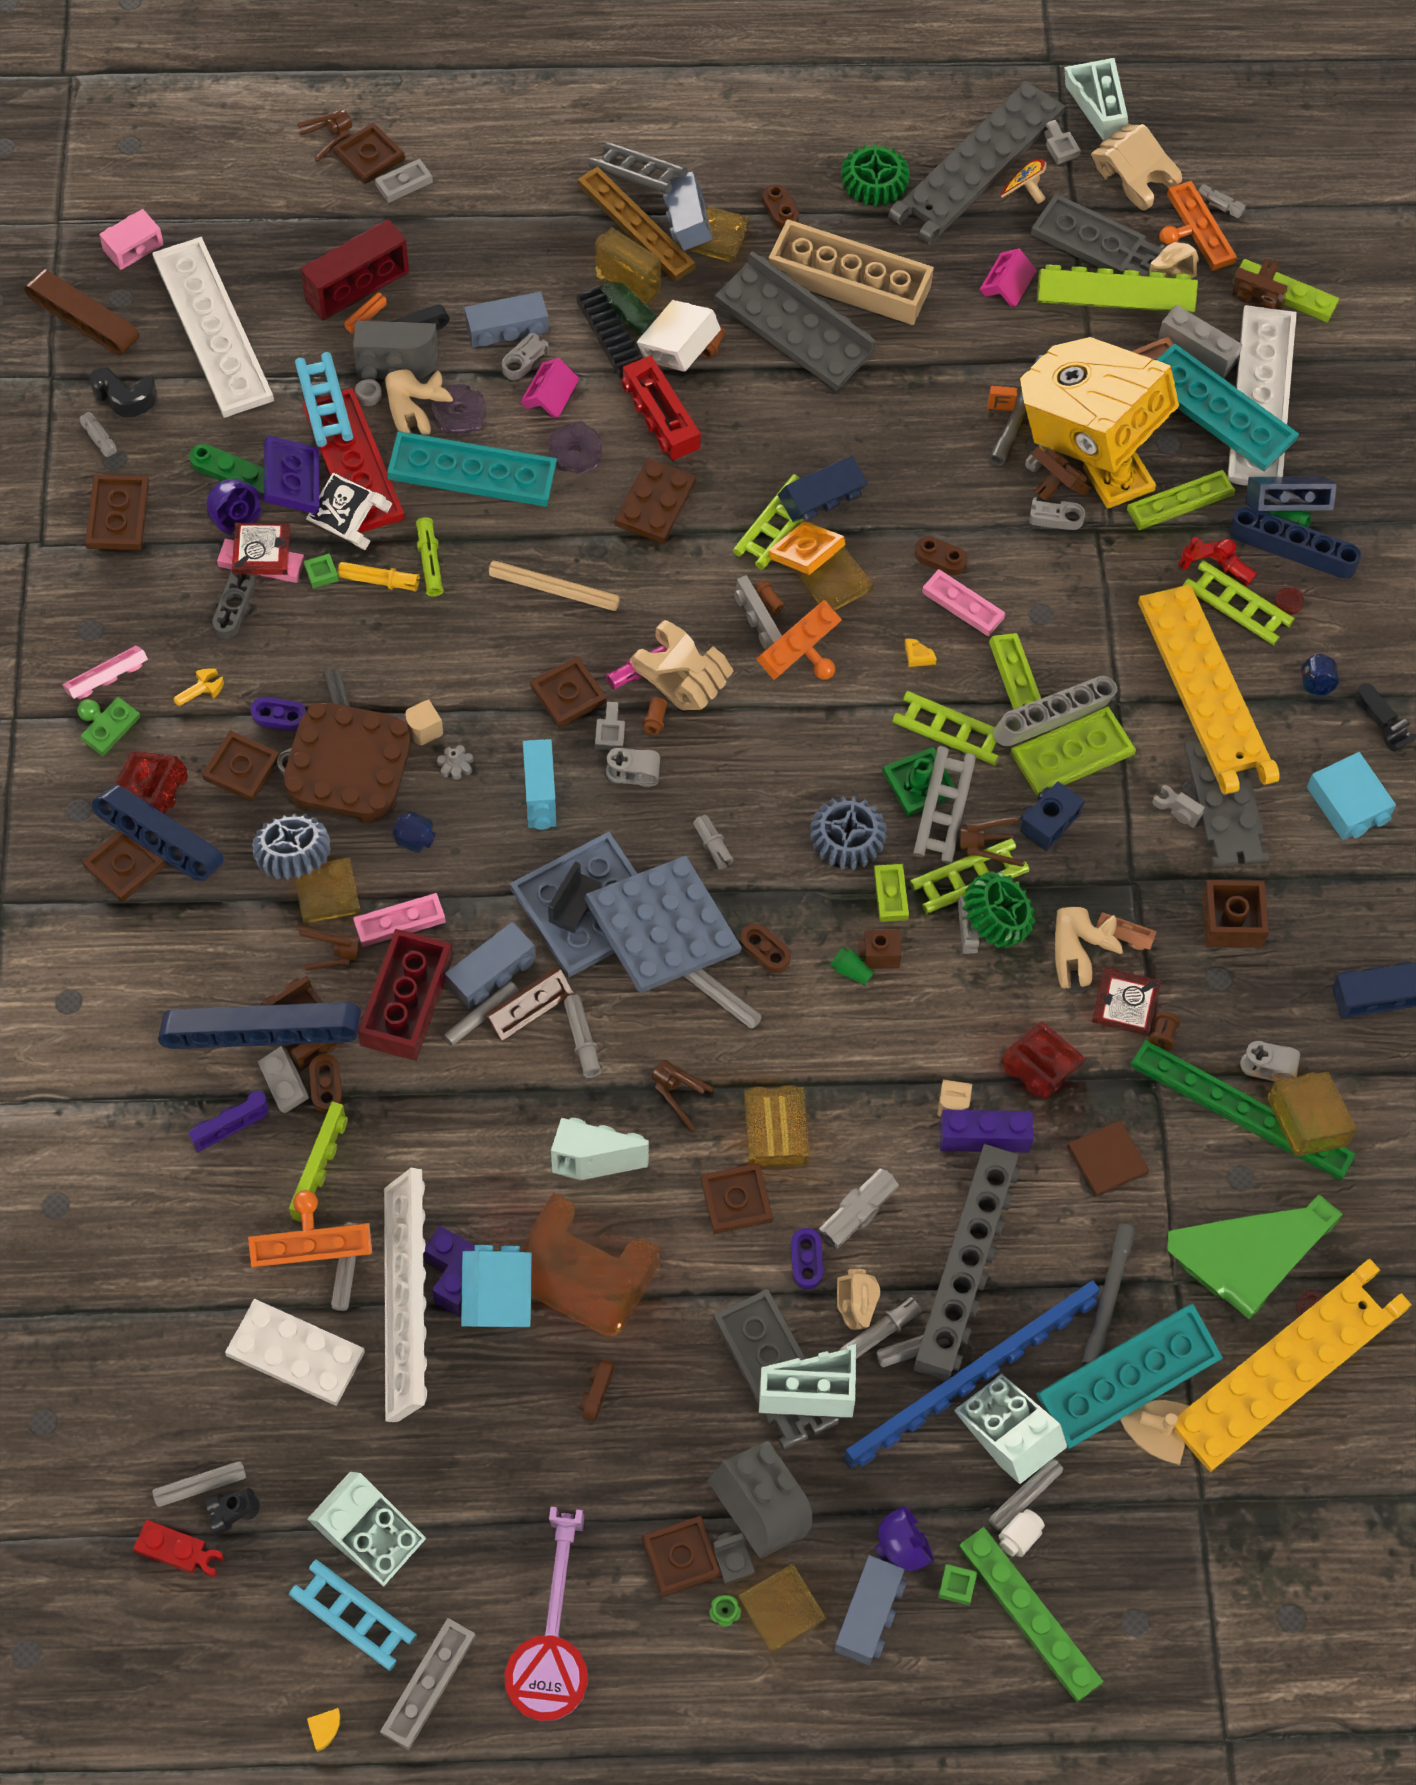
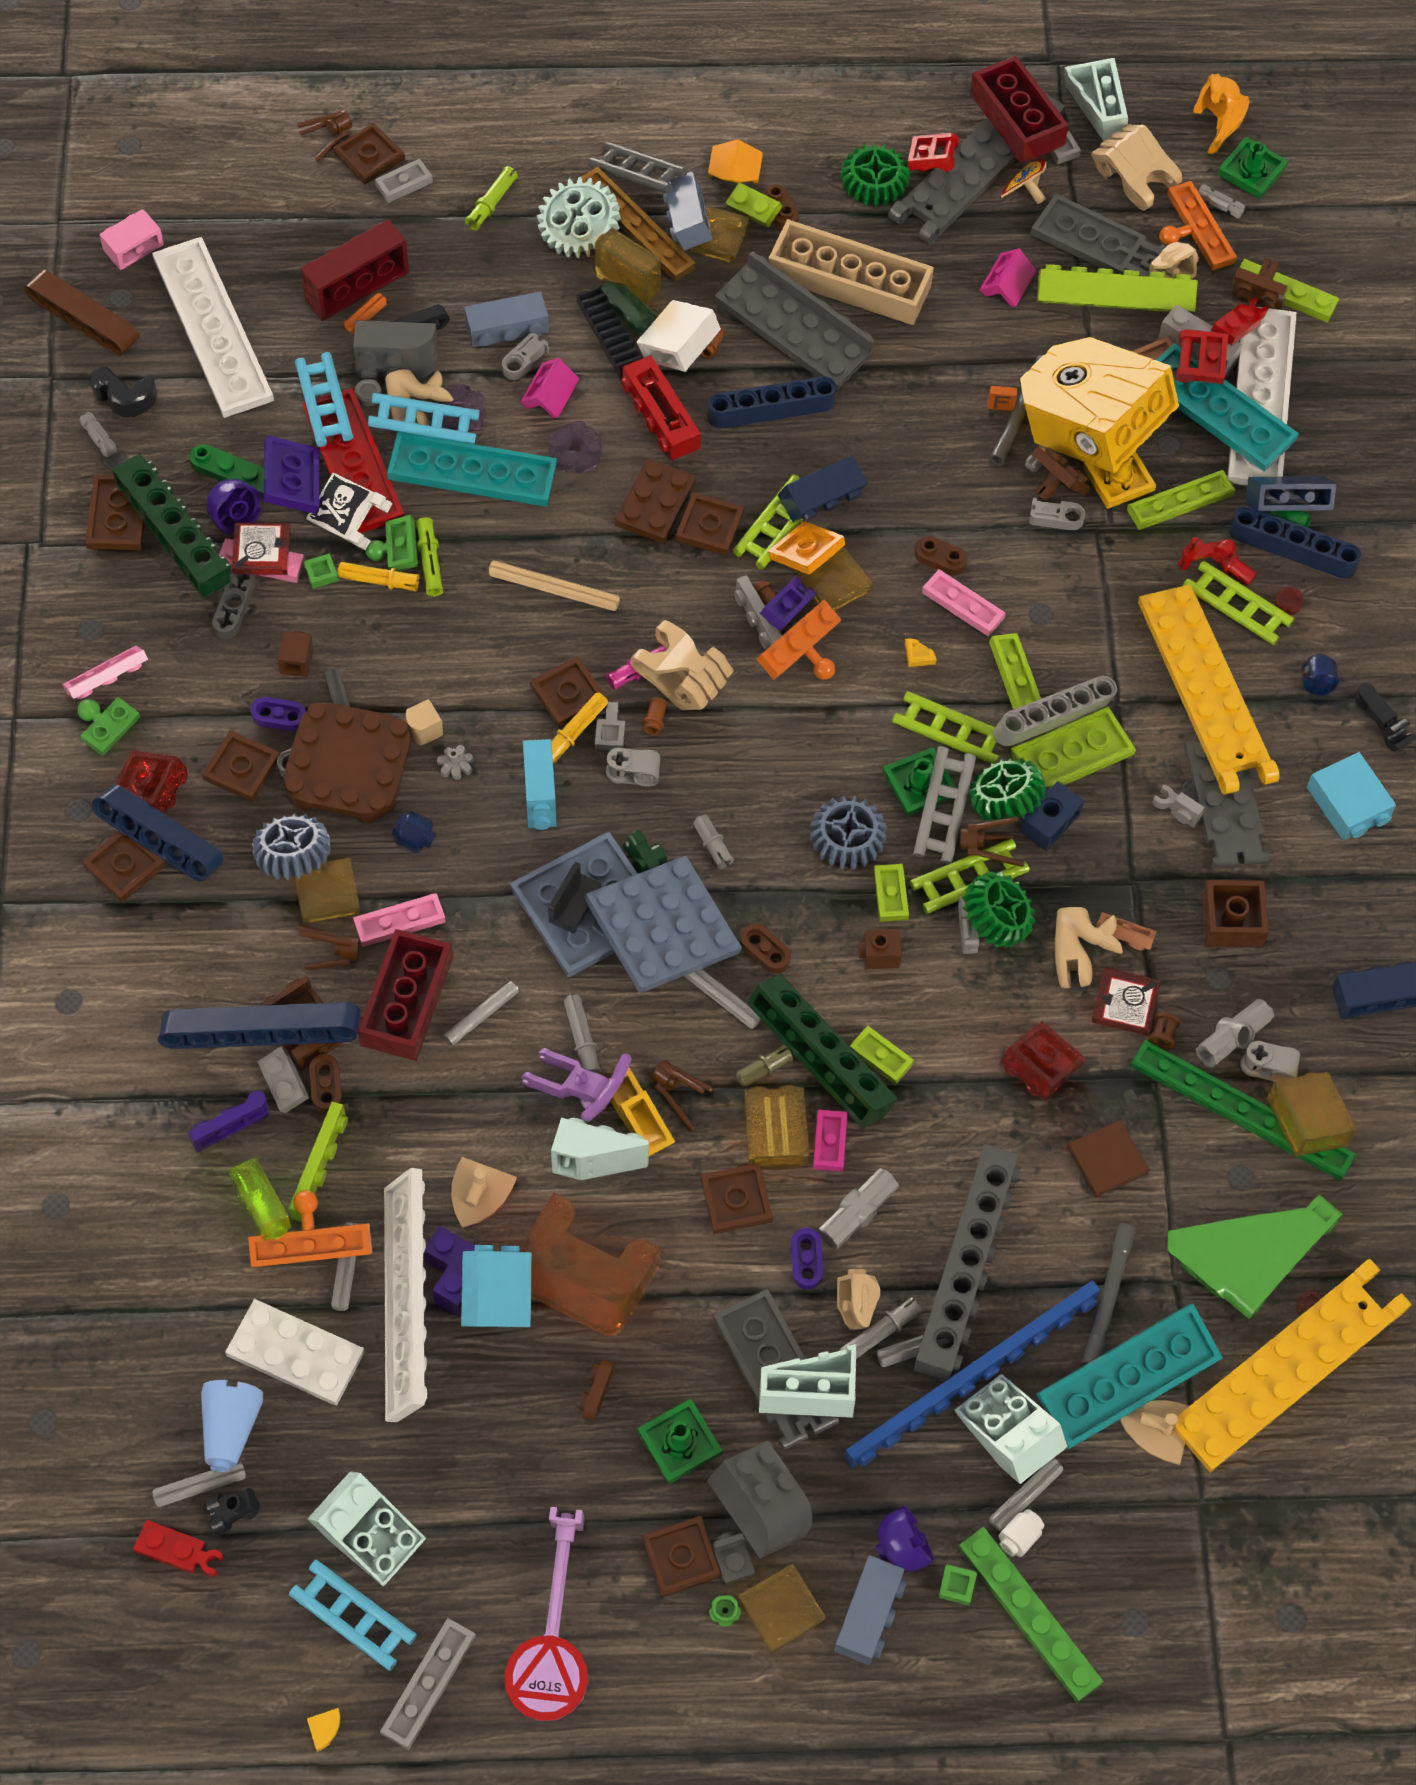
(202, 686): yellow bar -> none
(204, 577): none -> dark green brick
(227, 1421): none -> light blue cone
(259, 1199): none -> clear neon green slope
(295, 653): none -> reddish brown brick
(399, 544): none -> bright green plate
(409, 424): none -> medium azure bar
(478, 1191): none -> tan shield
(486, 205): none -> lime pin
(490, 966): sand blue brick -> none
(528, 1004): plate -> none
(567, 736): none -> yellow axle
(577, 216): none -> light aqua gear
(592, 1088): none -> medium lavender piece
(640, 1114): none -> yellow slope
(643, 855): none -> dark green plate
(678, 1438): none -> green plate
(709, 524): none -> reddish brown plate
(735, 162): none -> light orange slope
(753, 205): none -> lime plate
(764, 1066): none -> olive axle
(787, 603): none -> dark purple plate
(789, 400): none -> dark blue beam
(822, 1051): none -> dark green brick
(830, 1140): none -> dark pink plate
(851, 966): green cone -> none
(881, 1055): none -> lime plate
(925, 149): none -> red plate
(954, 1096): tan piece -> none
(973, 1128): dark purple brick -> none
(1007, 790): none -> green gear
(1018, 109): none -> dark red brick
(1211, 356): none -> red plate
(1226, 103): none -> light orange hair
(1234, 1033): none -> light grey piece
(1240, 321): none -> red plate
(1254, 163): none -> green plate

